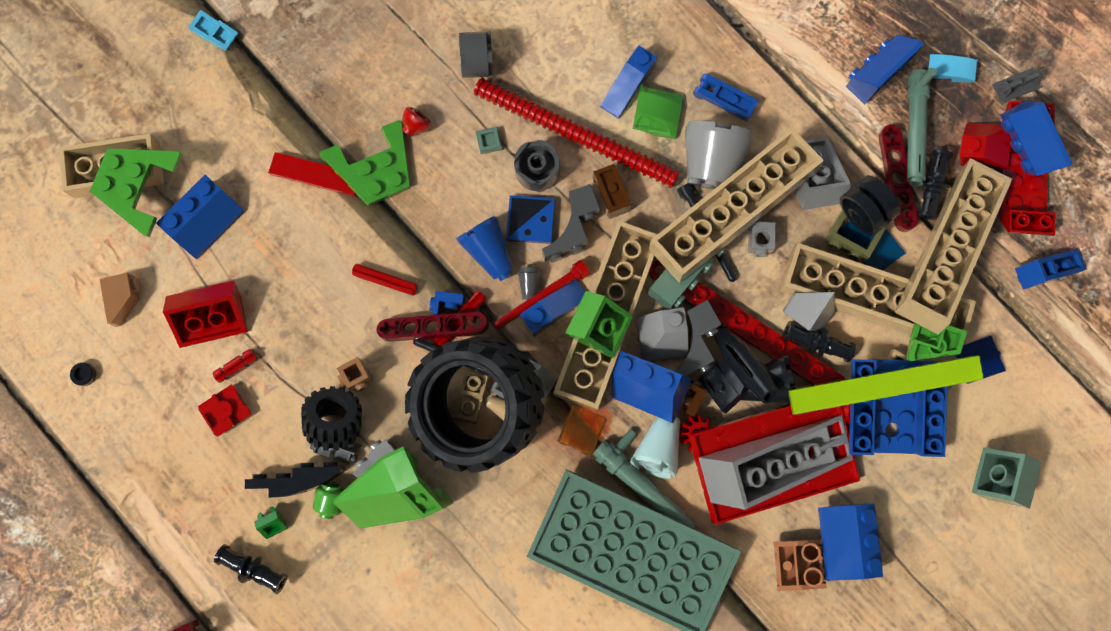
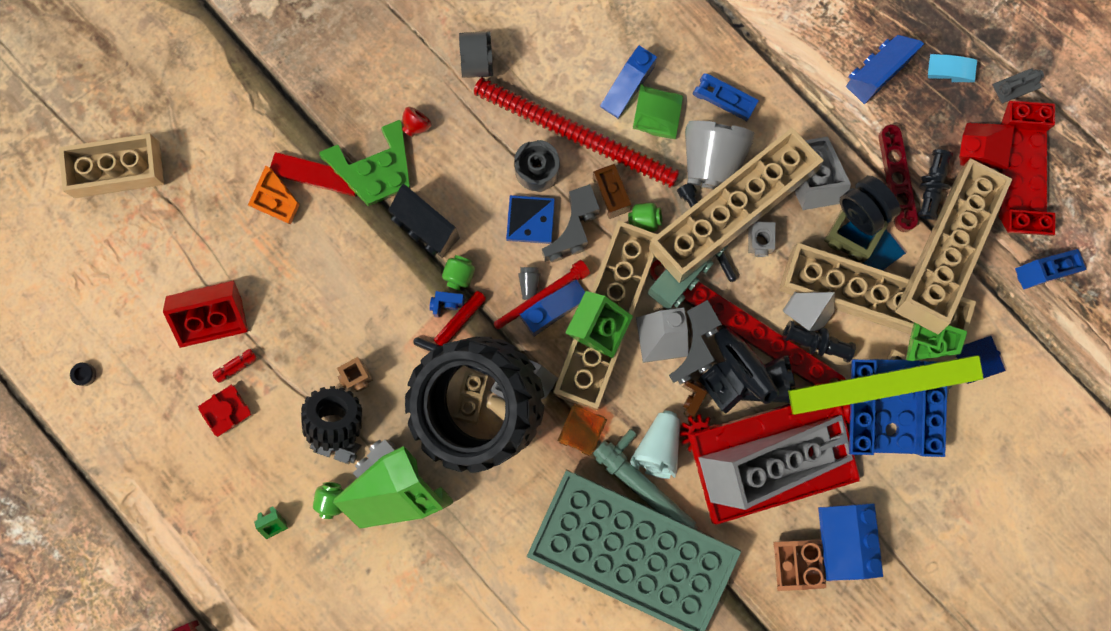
(119, 297): medium nougat slope -> none
(123, 180): bright green wing -> none
(200, 217): blue slope -> none
(213, 30): medium azure slope -> none
(249, 569): black piece -> none
(274, 197): none -> orange wing
(303, 479): black slope -> none
(384, 279): red axle -> none
(423, 222): none -> black slope
(443, 326): dark red beam -> none
(458, 272): none -> bright green head
(488, 248): blue cone -> none
(489, 140): sand green tile -> none
(646, 216): none -> bright green head
(648, 386): blue slope -> none
(918, 97): sand green cylinder -> none
(1006, 477): sand green brick -> none
(1035, 138): blue slope -> none

